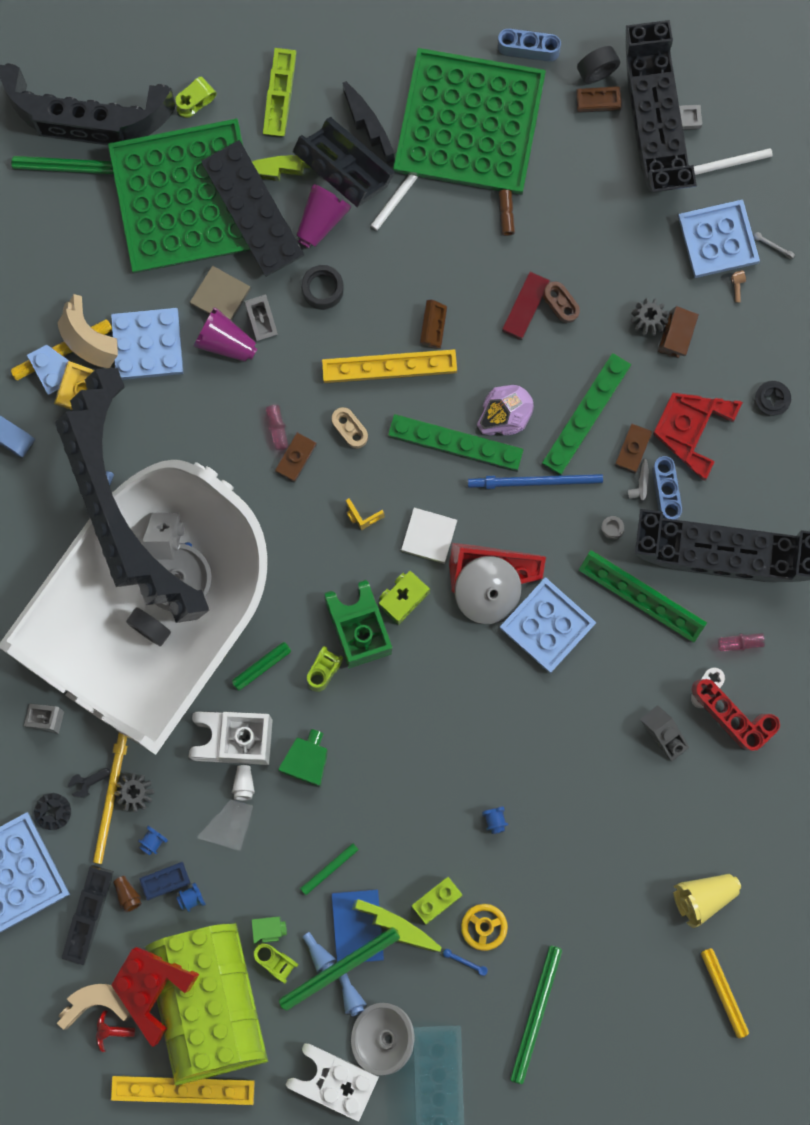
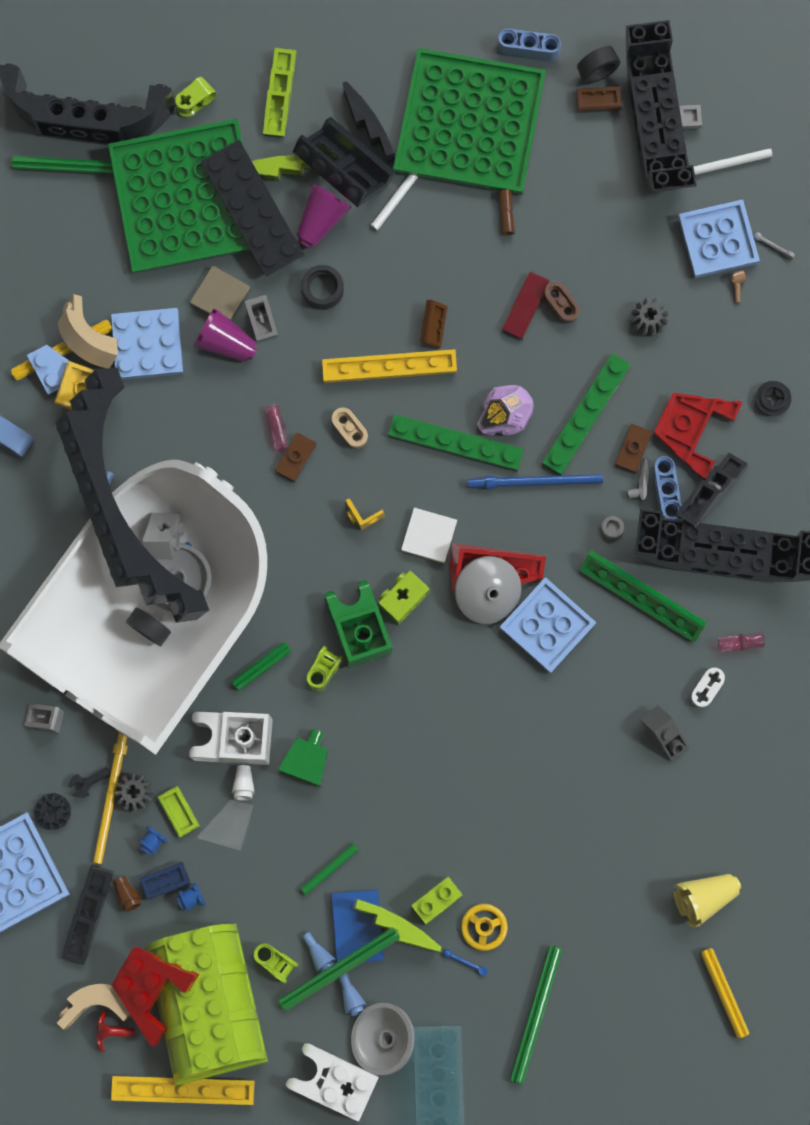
(178, 811): none -> lime tile
(268, 929): bright green window -> none
(495, 820): blue brick -> none
(678, 332): reddish brown hinge -> none
(712, 490): none -> black slope
(730, 711): red beam -> none

